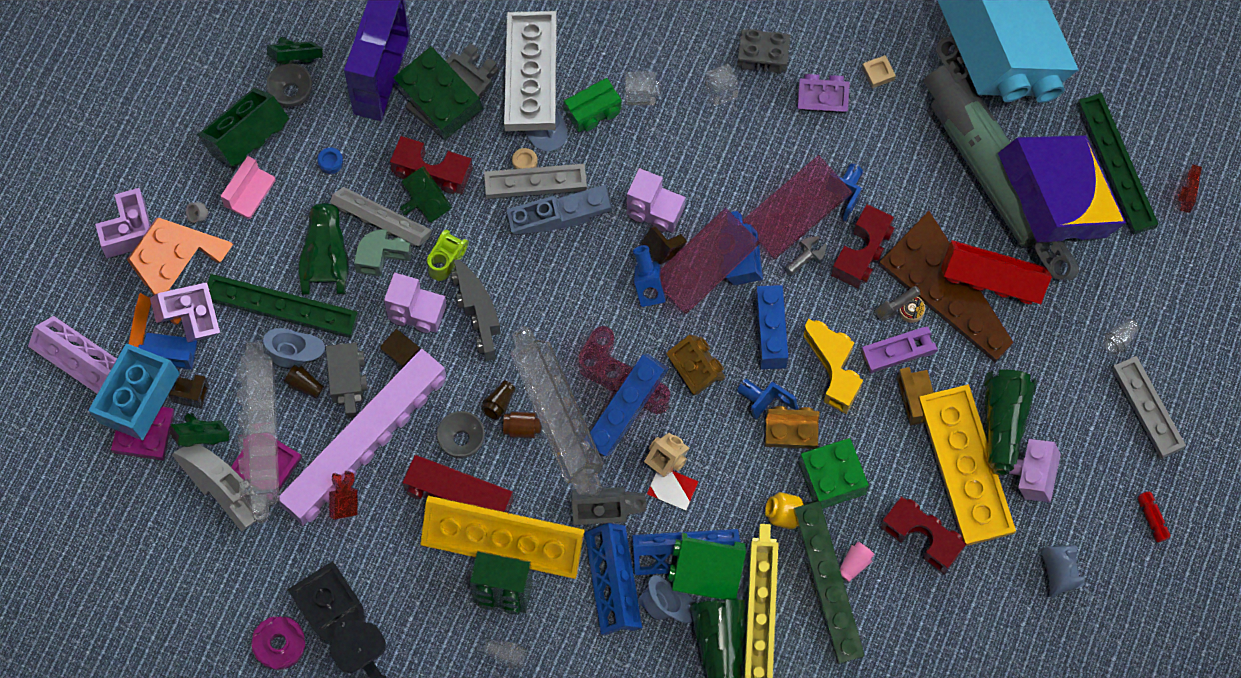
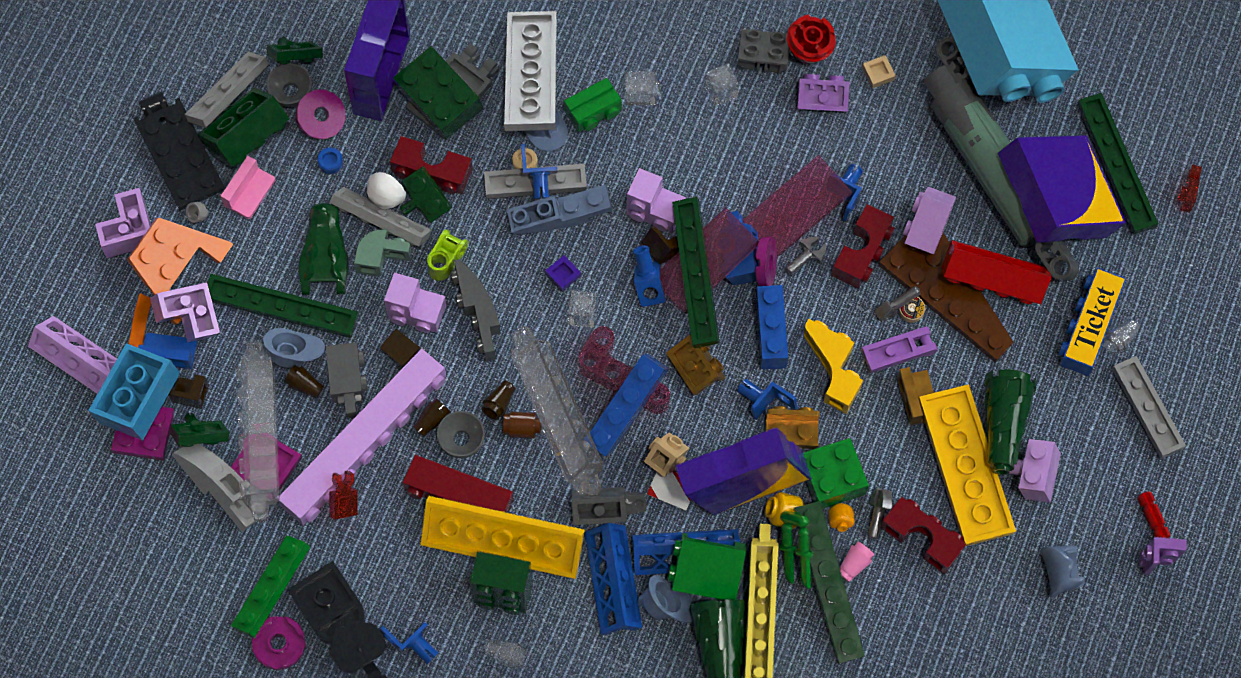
(177, 151): none -> black hinge
(226, 89): none -> light grey plate
(270, 586): none -> green plate
(334, 114): none -> magenta tile
(385, 190): none -> white piece
(415, 642): none -> blue bracket
(431, 417): none -> dark brown cone
(539, 176): none -> blue bracket
(563, 273): none -> dark purple plate
(582, 308): none -> clear brick
(695, 272): none -> dark green plate
(743, 472): none -> dark purple tile
(767, 257): none -> magenta tile
(796, 519): none -> green piece
(811, 39): none -> red cone
(841, 517): none -> light orange piece
(880, 500): none -> flat silver bar
(931, 216): none -> lavender brick
(1092, 321): none -> brick
(1162, 552): none -> medium lavender bracket

